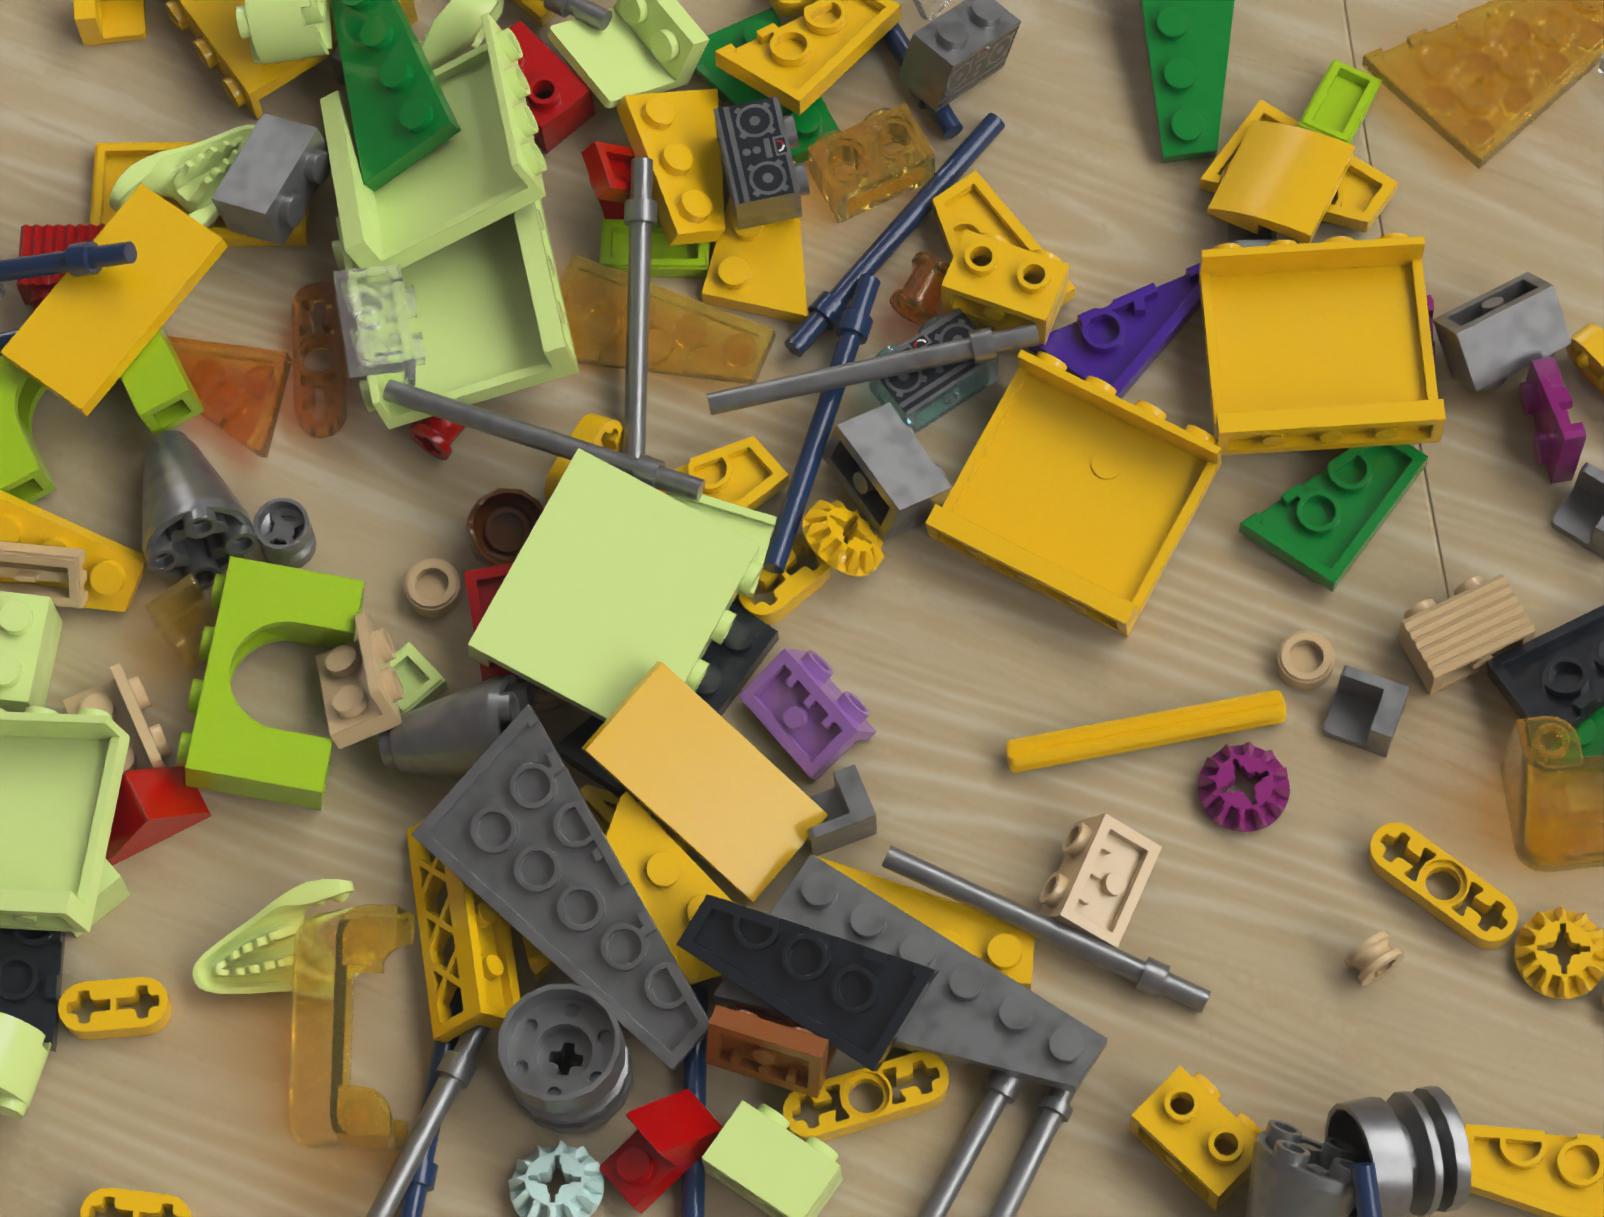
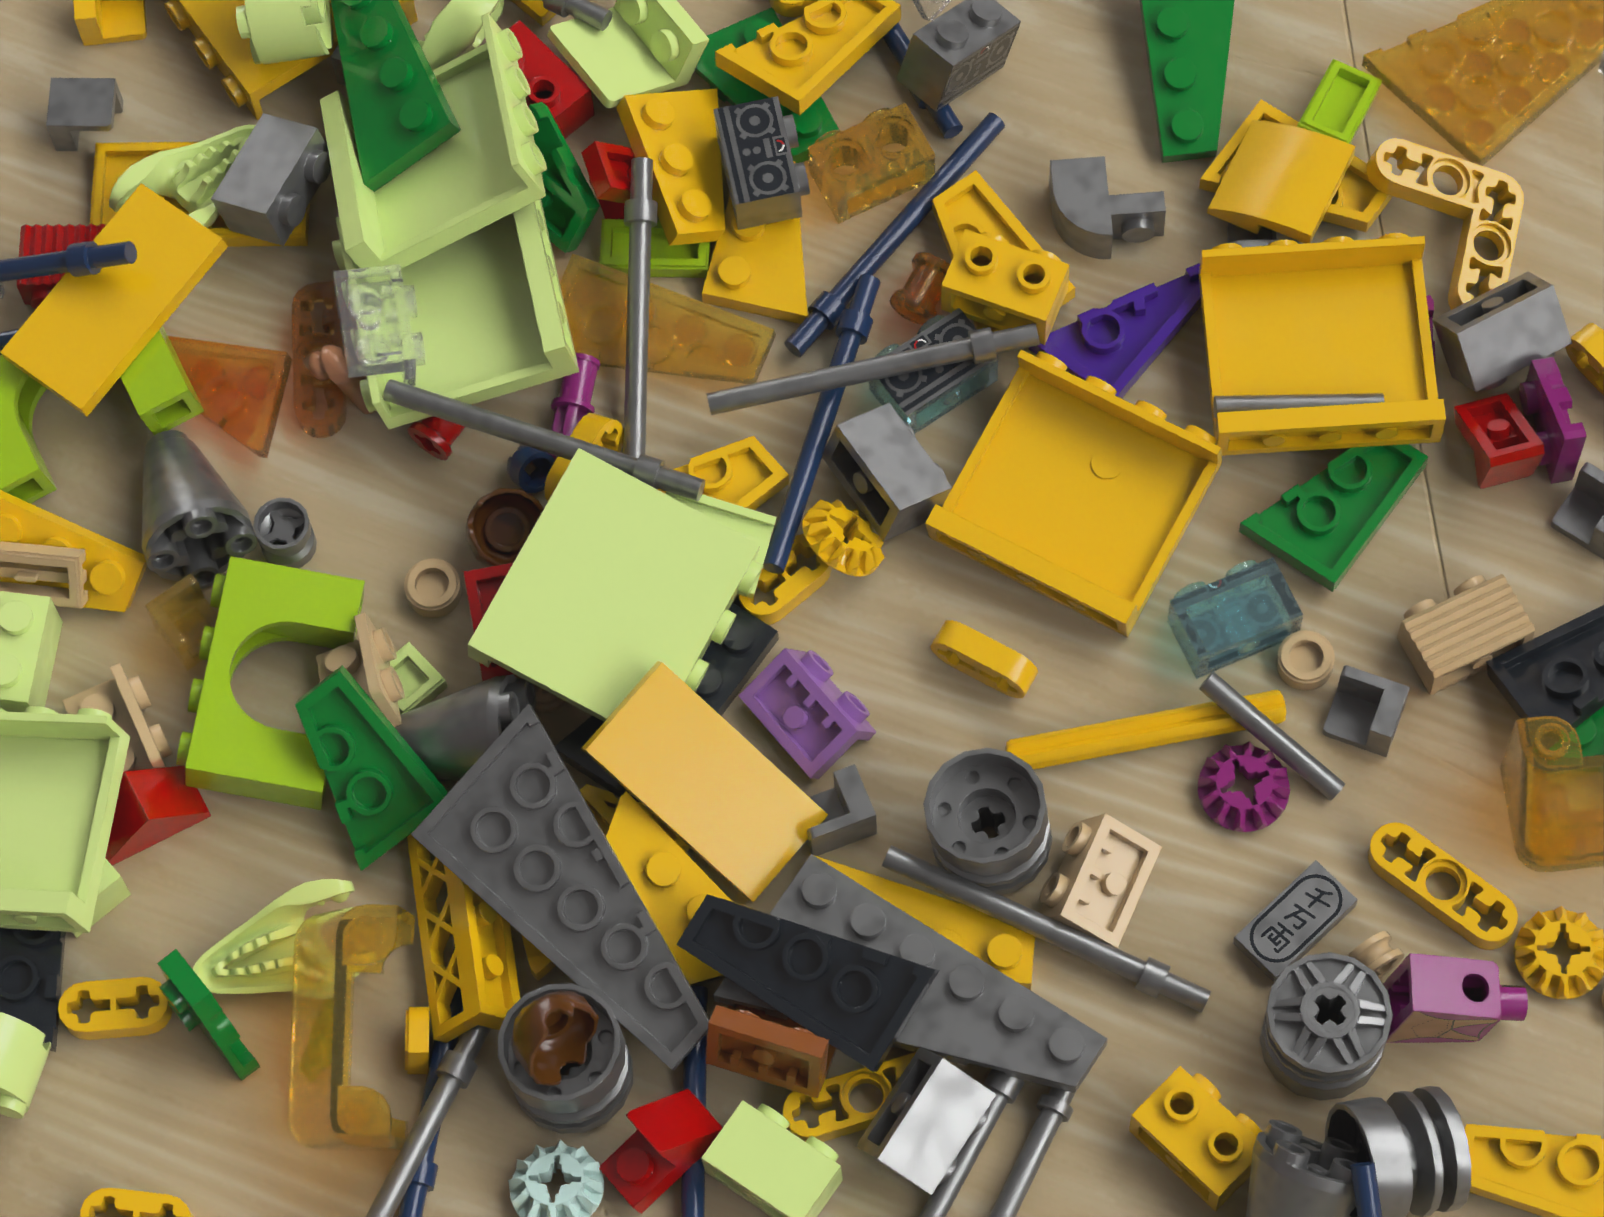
(81, 106): none -> flat silver panel
(198, 1007): none -> green wing
(331, 364): none -> nougat arm
(370, 767): none -> green wing
(417, 1040): none -> yellow tile
(518, 462): none -> dark blue hinge
(553, 1034): none -> reddish brown hair
(568, 198): none -> green wing
(575, 396): none -> magenta axle
(927, 1120): none -> brick
(983, 791): none -> flat silver wheel
(984, 659): none -> yellow beam
(1091, 217): none -> flat silver brick
(1233, 616): none -> clear light blue brick
(1264, 402): none -> flat silver bar
(1271, 736): none -> flat silver bar
(1295, 921): none -> flat silver tile
(1329, 1057): none -> flat silver wheel
(1449, 999): none -> torso
(1470, 204): none -> yellow beam
(1501, 440): none -> red slope

